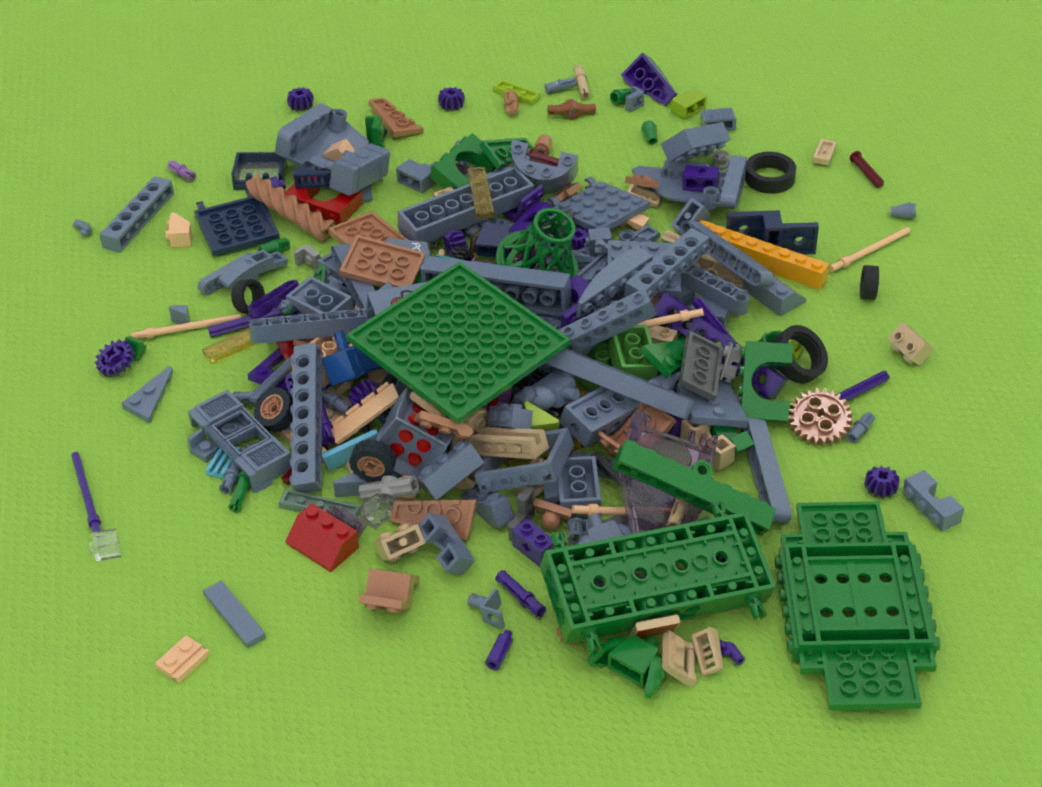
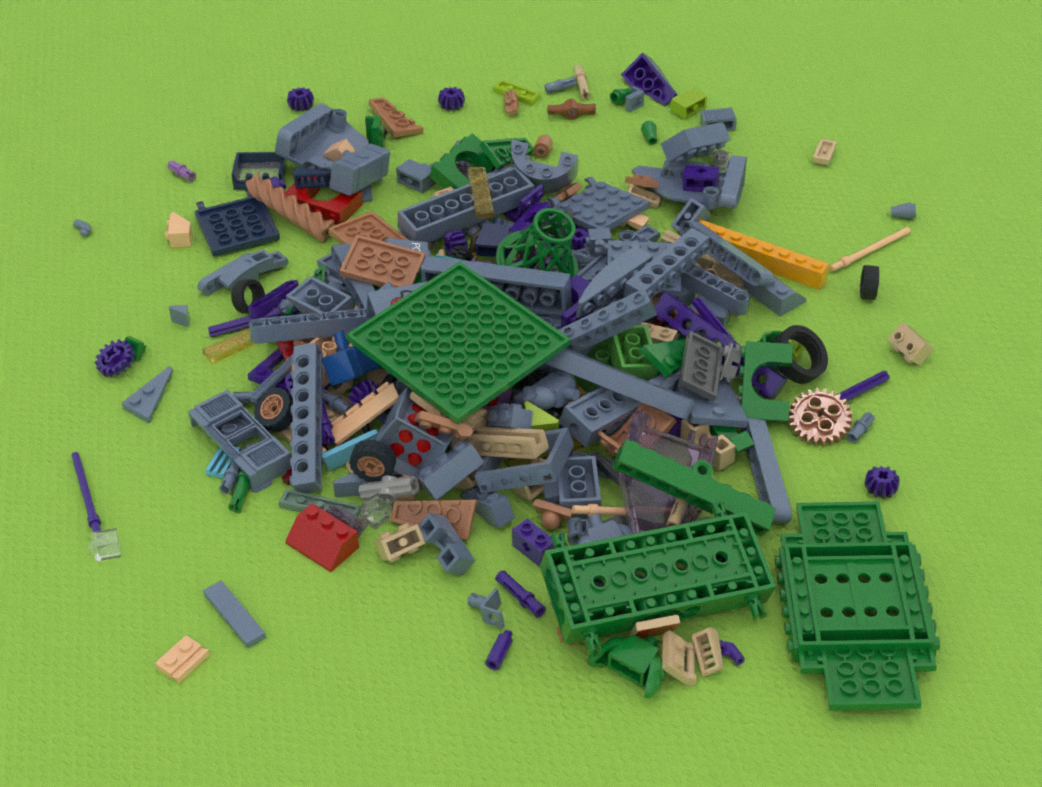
(136, 214): sand blue brick -> none
(150, 332): light nougat bar -> none
(201, 446): sand blue bracket -> none
(280, 245): green hinge -> none
(307, 255): light grey bracket -> none
(388, 590): nougat bracket -> none
(525, 508): dark grey plate -> none
(542, 158): dark red axle -> none
(682, 316): light nougat bar -> none
(769, 228): dark blue bracket -> none
(770, 185): black tyre -> none
(872, 175): dark red axle -> none
(941, 512): sand blue arch -> none

